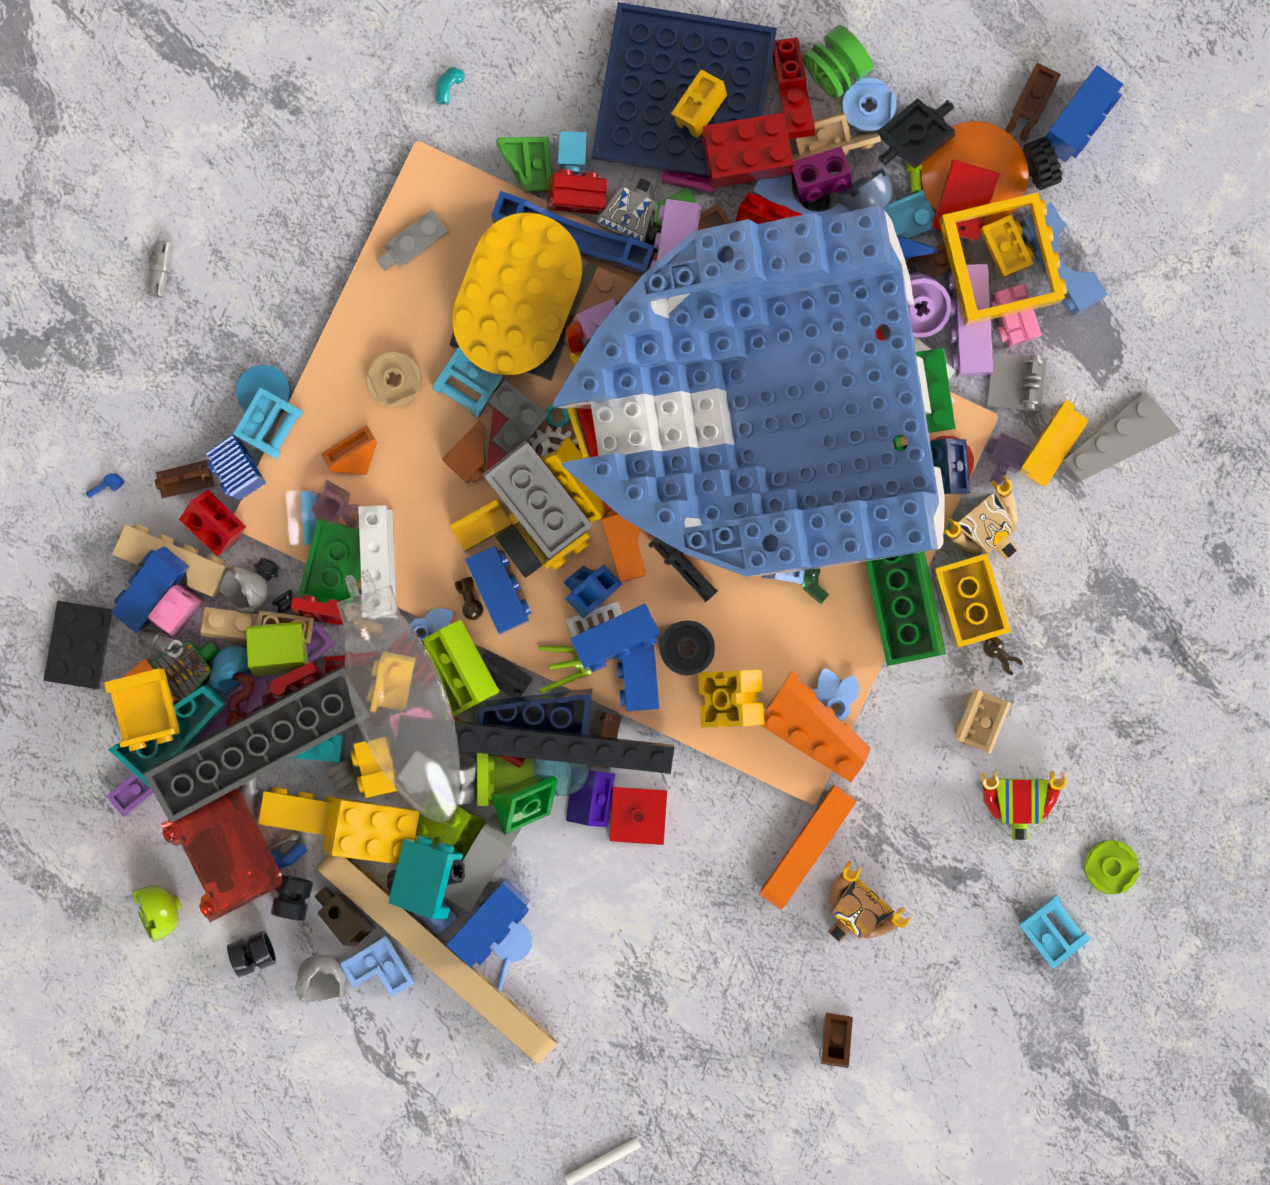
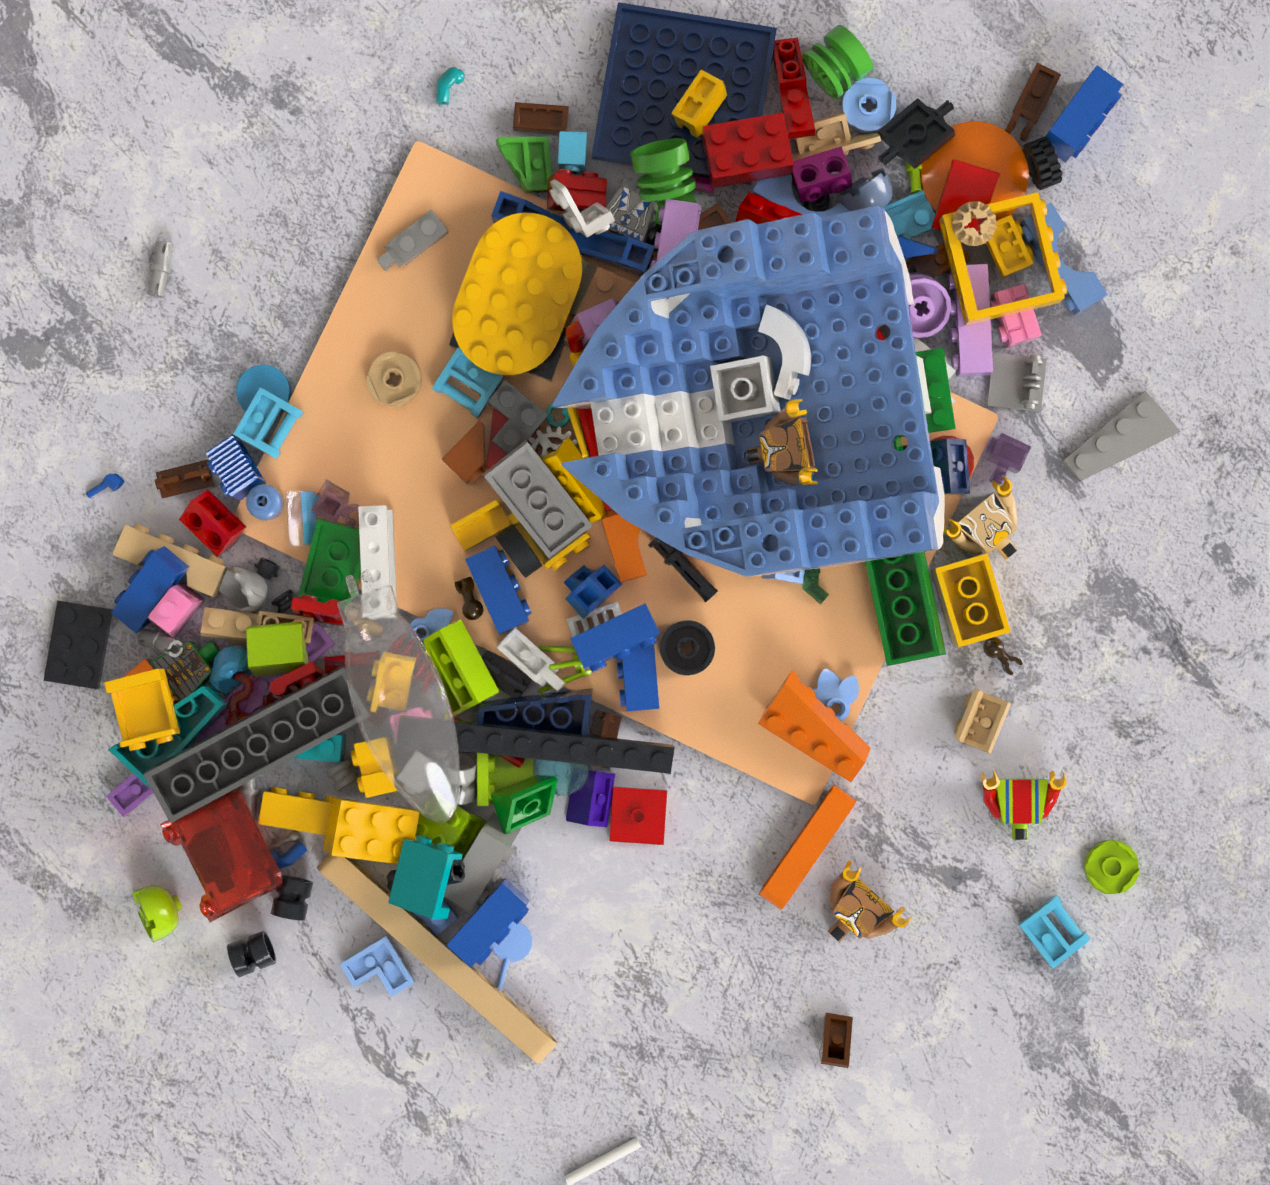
(259, 495): none -> medium blue head
(320, 979): light grey hair -> none
(351, 925): dark brown torso -> none
(352, 453): orange slope -> none
(529, 659): none -> white hinge
(540, 118): none -> reddish brown plate
(589, 221): none -> white bracket
(662, 169): none -> bright green wheel
(731, 698): yellow brick -> none
(745, 389): none -> white brick
(786, 447): none -> torso
(794, 349): none -> white arch
(969, 235): none -> tan gear
(1054, 443): yellow panel -> none

